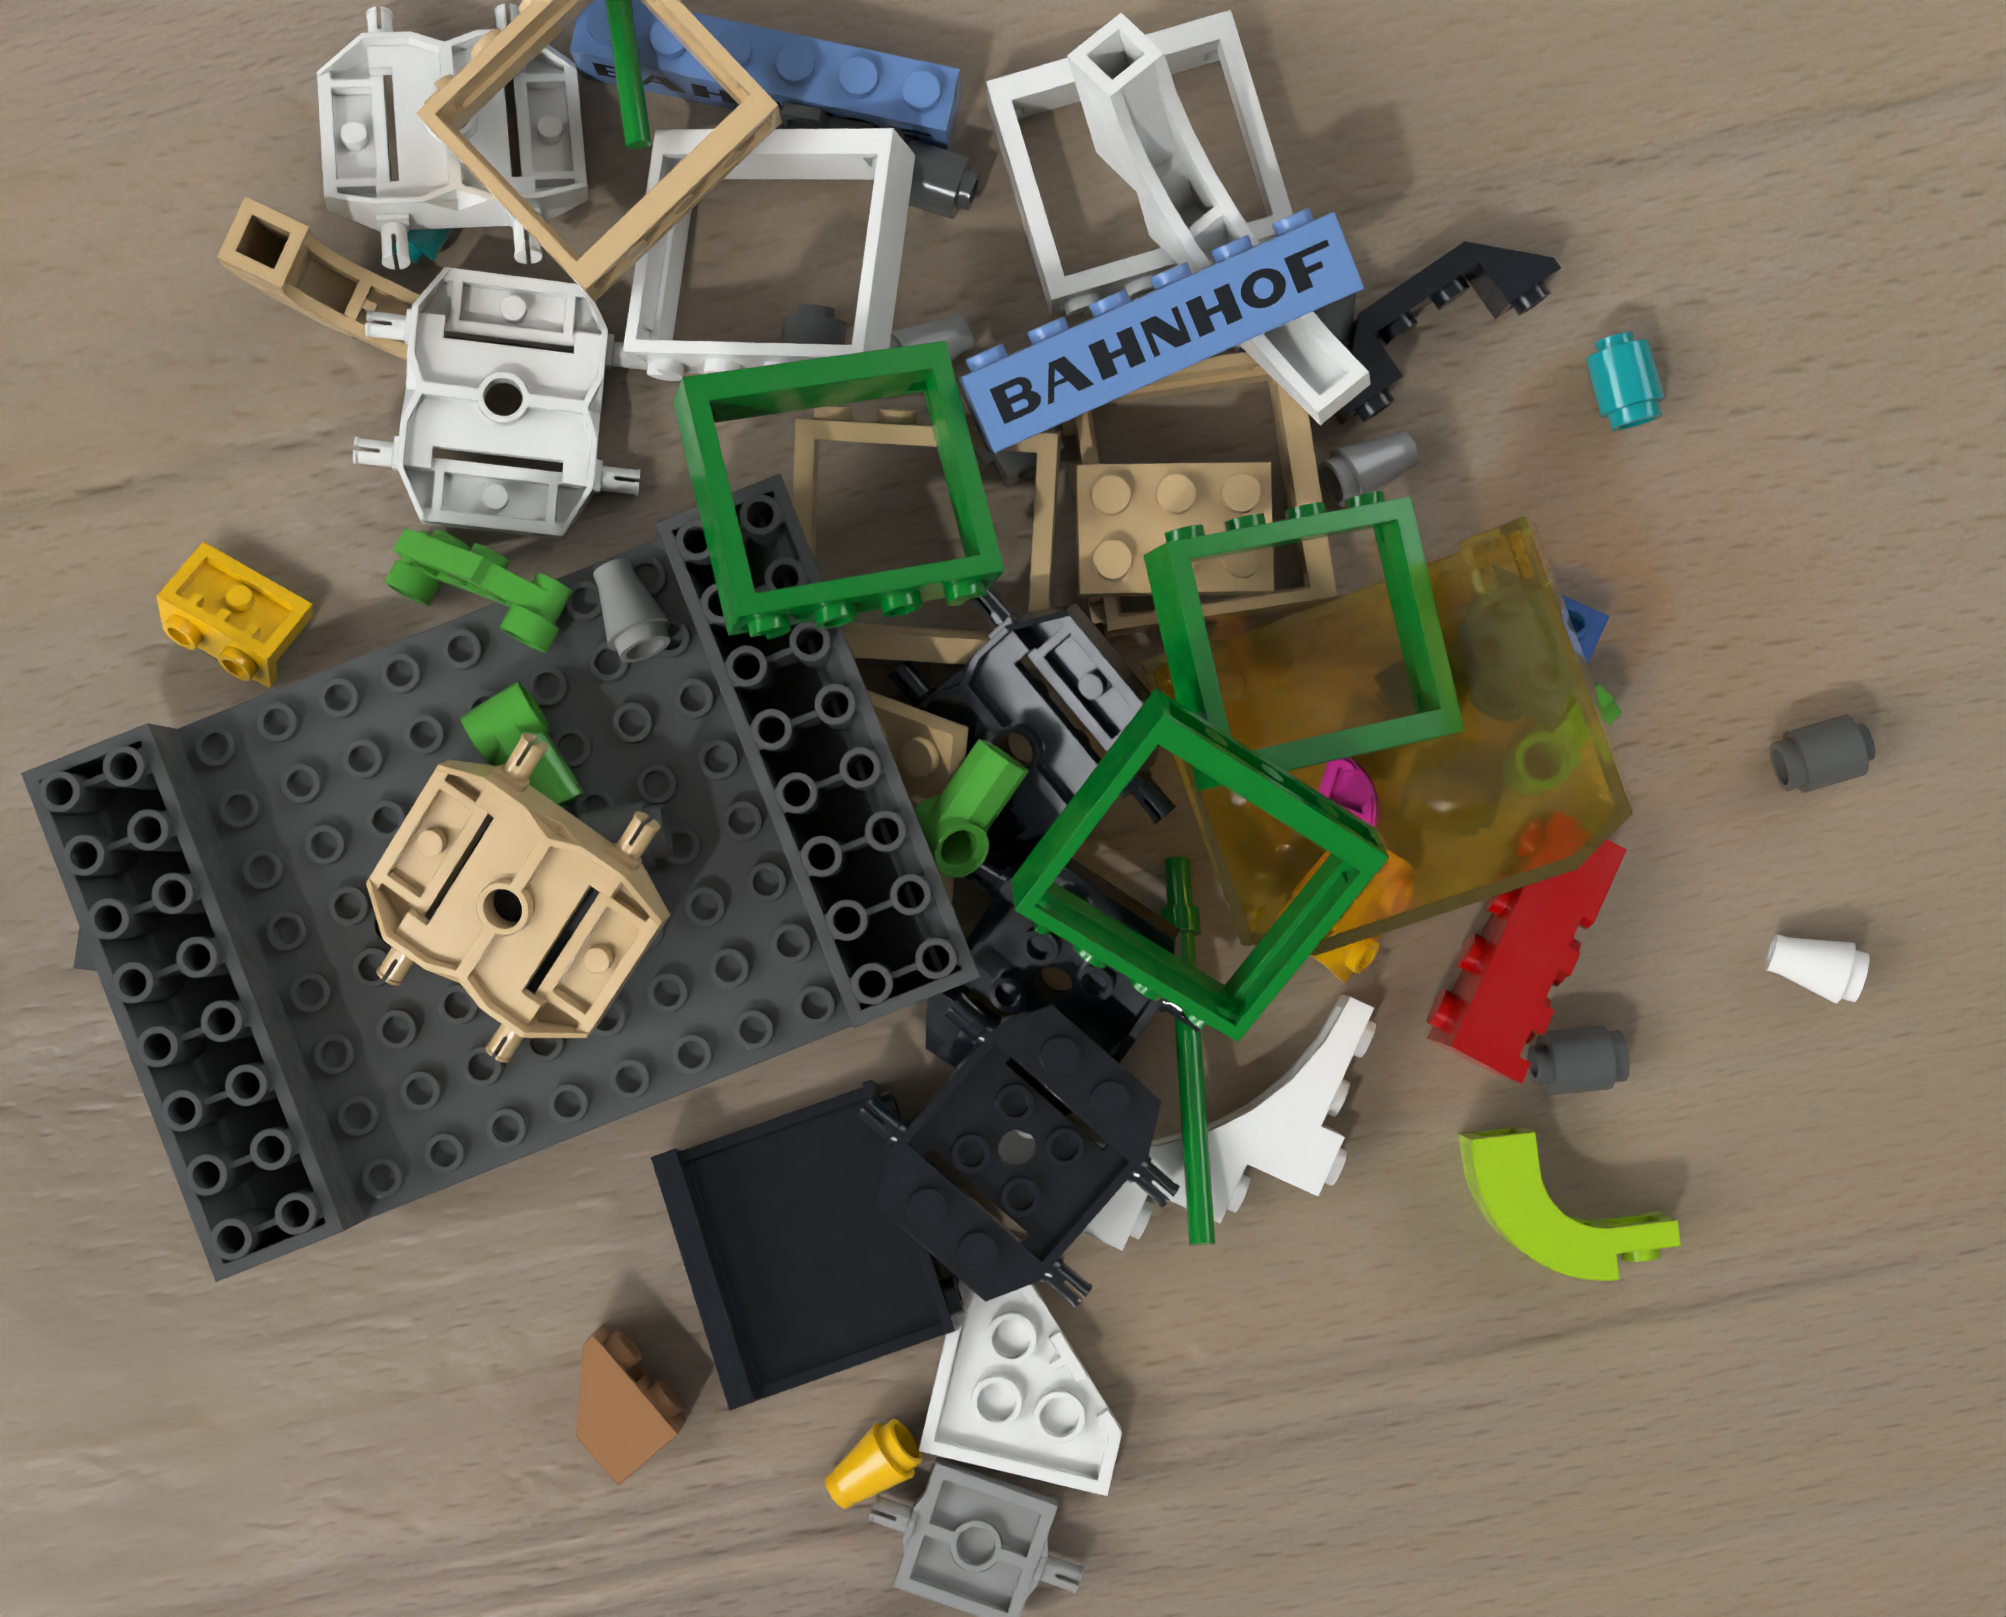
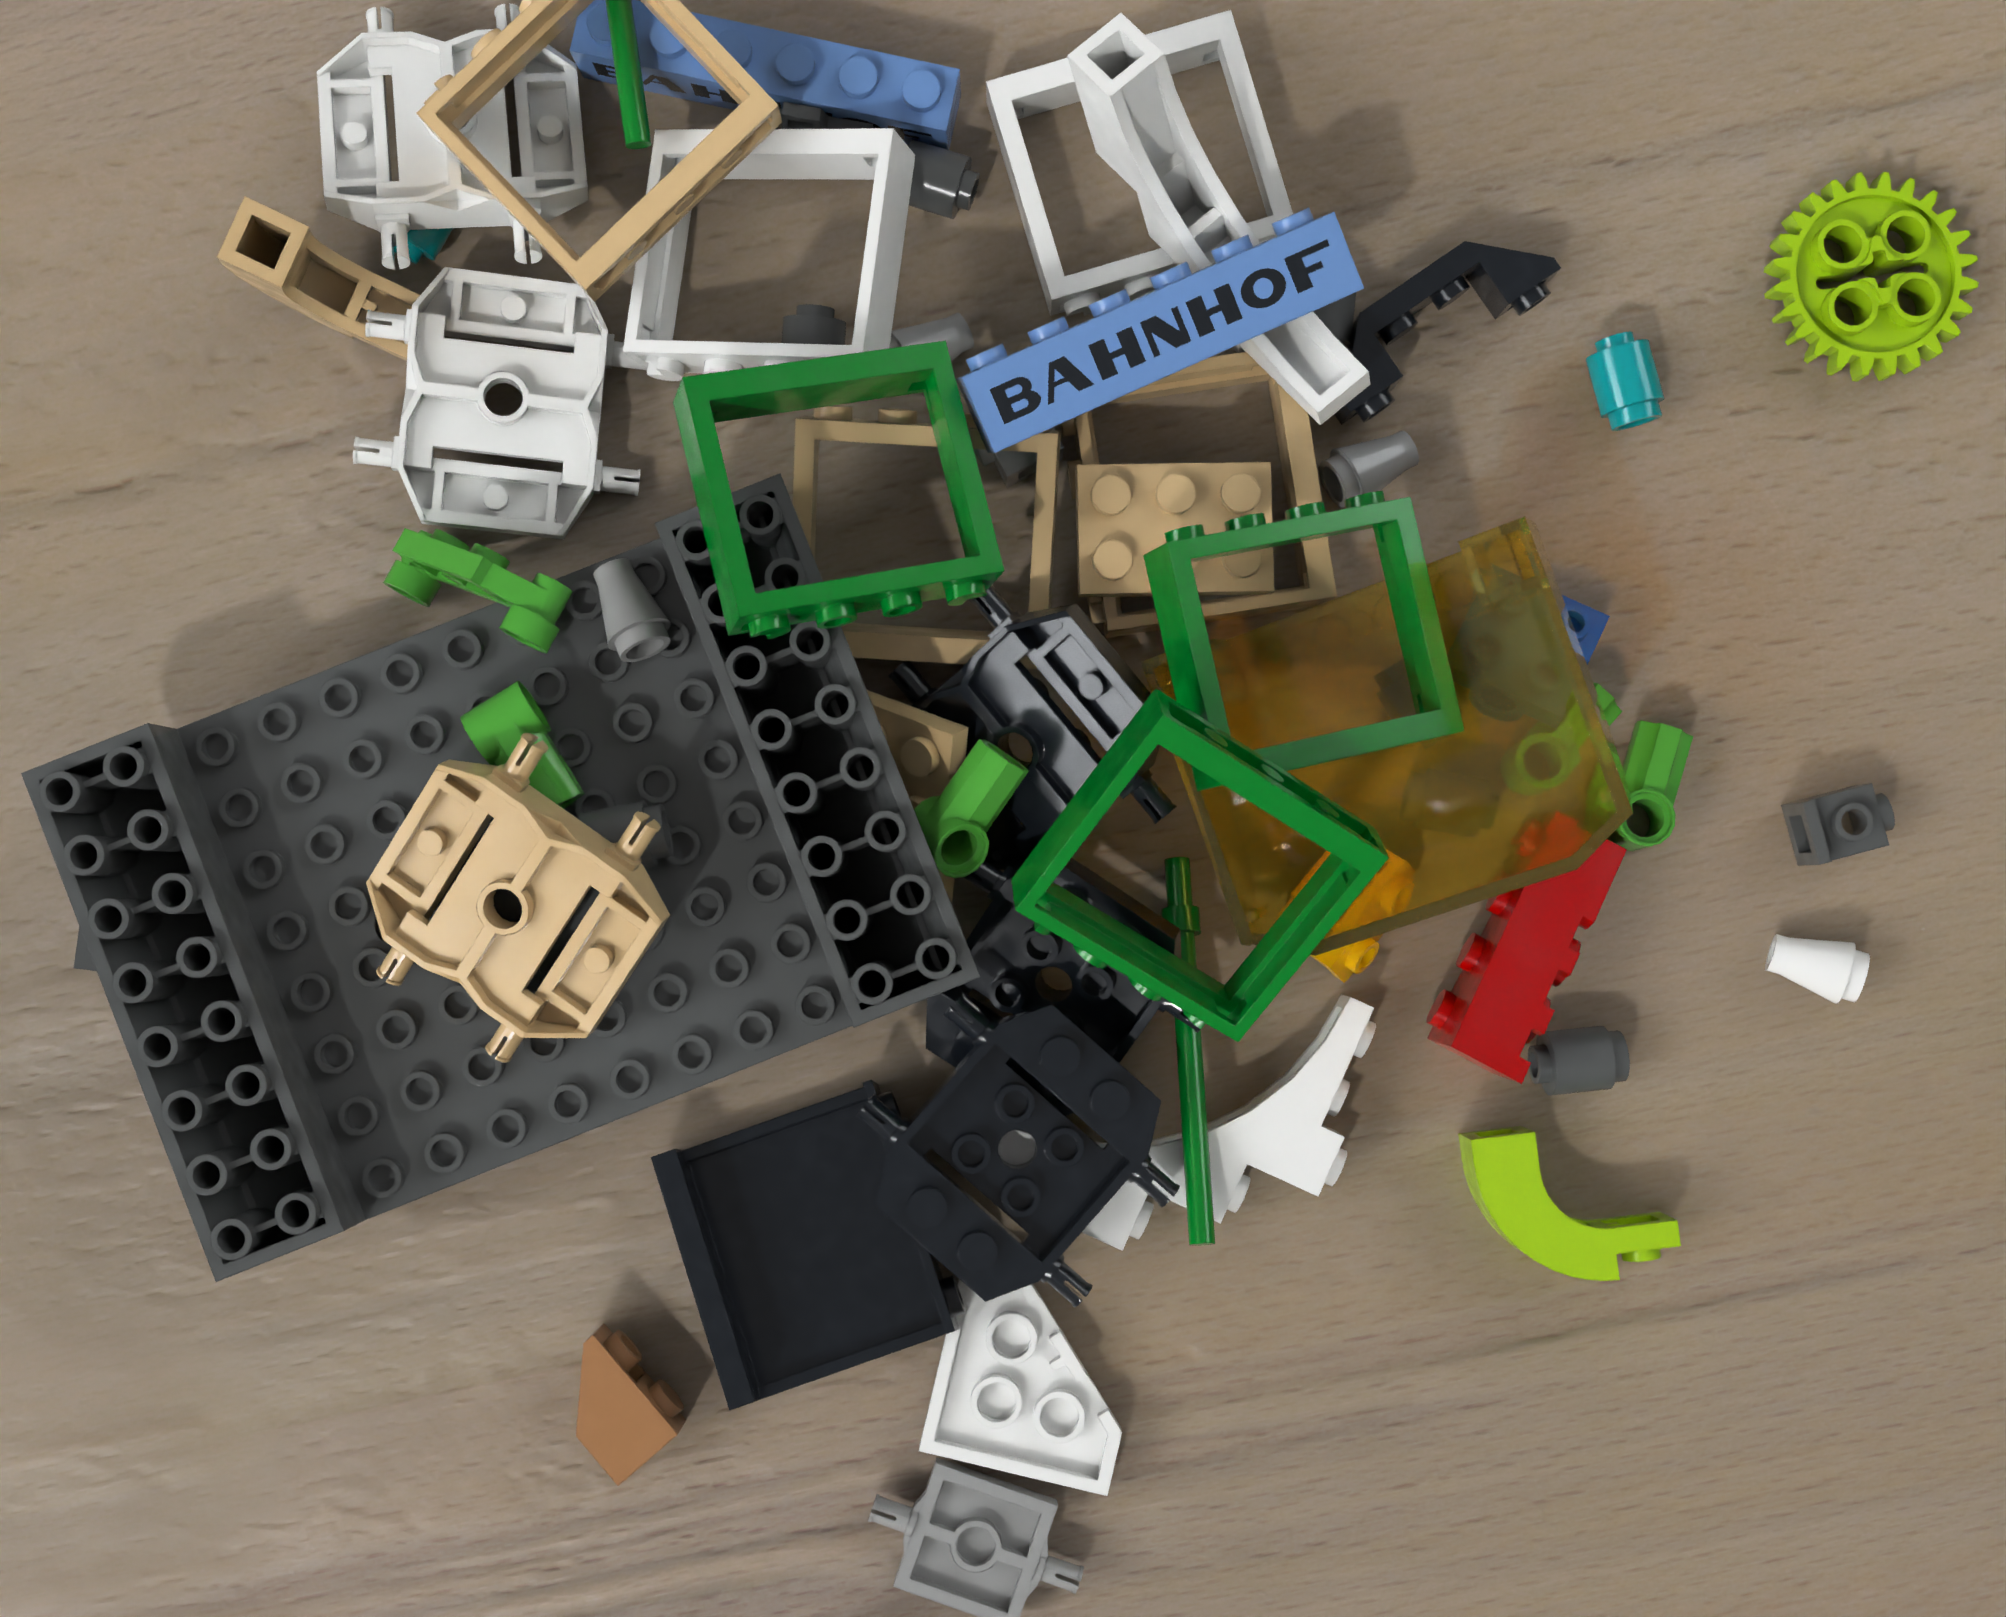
(232, 614): yellow bracket -> none
(875, 1464): yellow cone -> none
(1351, 788): dark pink tile -> none
(1653, 777): none -> bright green piece
(1818, 830): none -> dark grey brick
(1822, 754): dark grey brick -> none
(1881, 331): none -> lime gear

